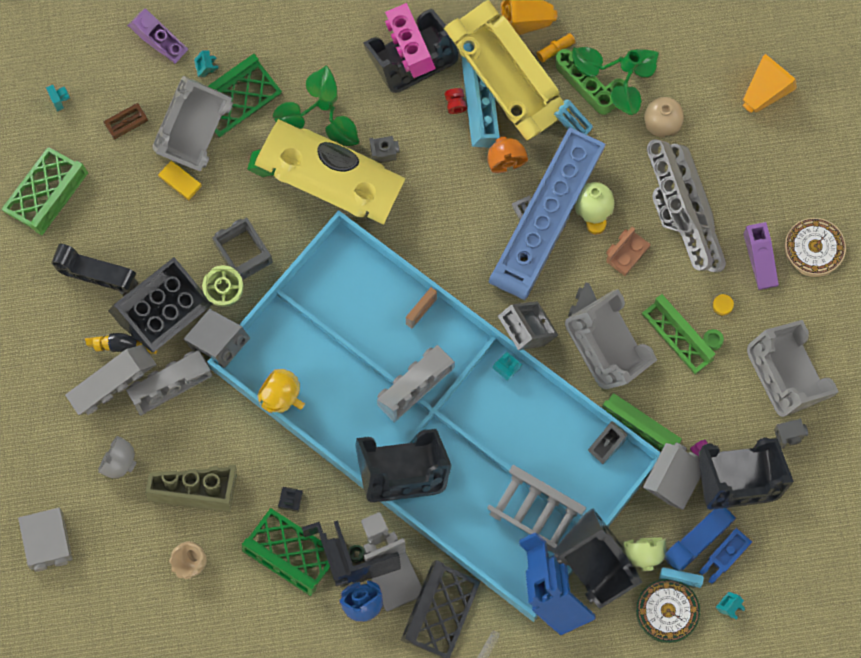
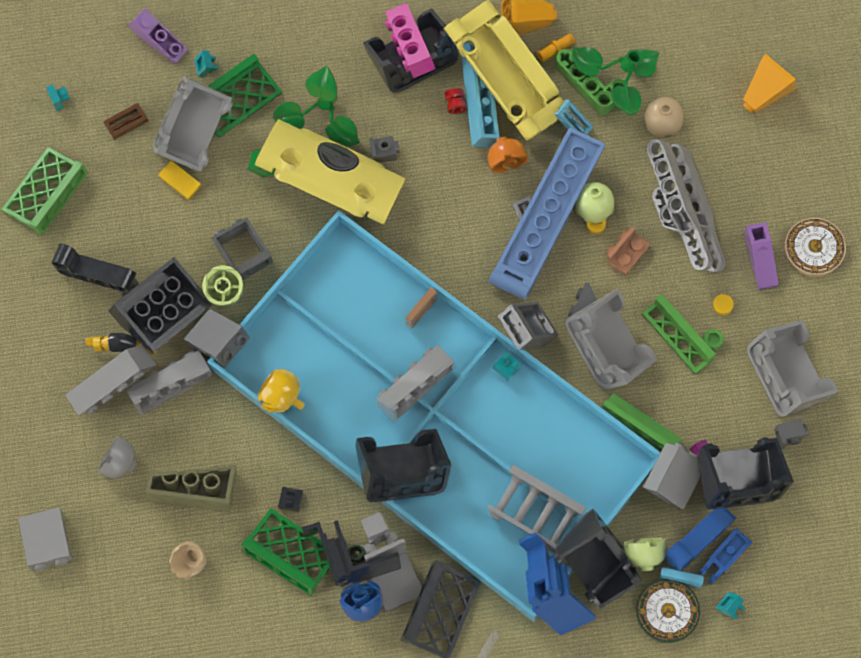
(608, 442): dark grey slope -> none

